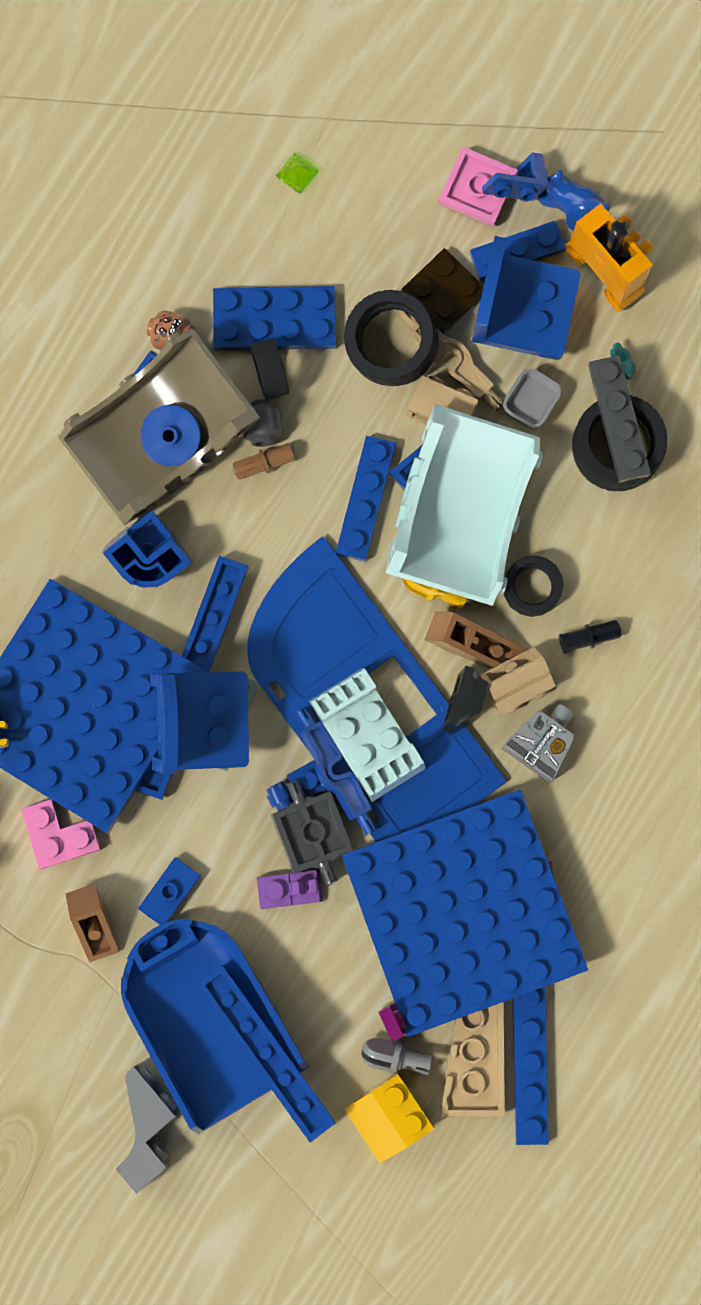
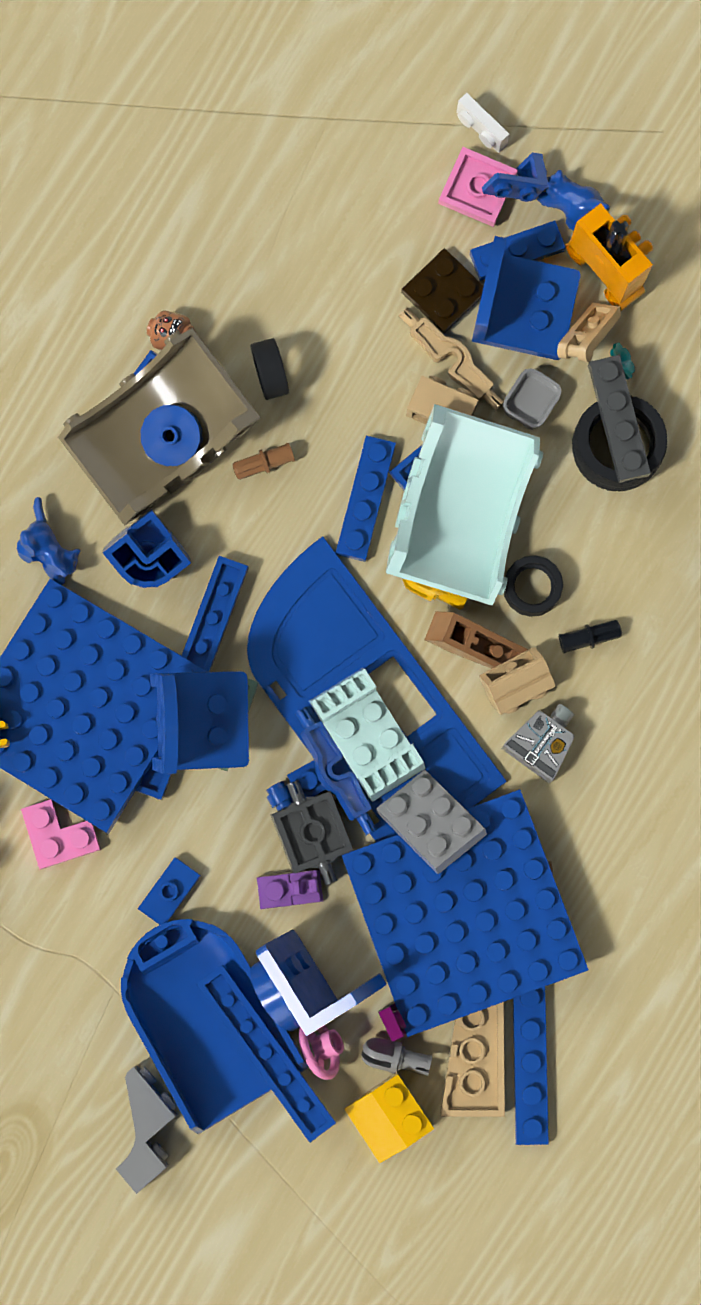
(41, 545): none -> blue animal
(91, 922): medium nougat slope -> none
(267, 427): dark grey head -> none
(288, 314): blue plate -> none
(295, 989): none -> blue piece
(297, 173): clear neon green slope -> none
(325, 1045): none -> bright pink piece
(371, 307): black tyre -> none
(431, 821): none -> light grey plate
(465, 700): pearl dark grey slope -> none
(489, 130): none -> white plate
(588, 332): none -> tan plate

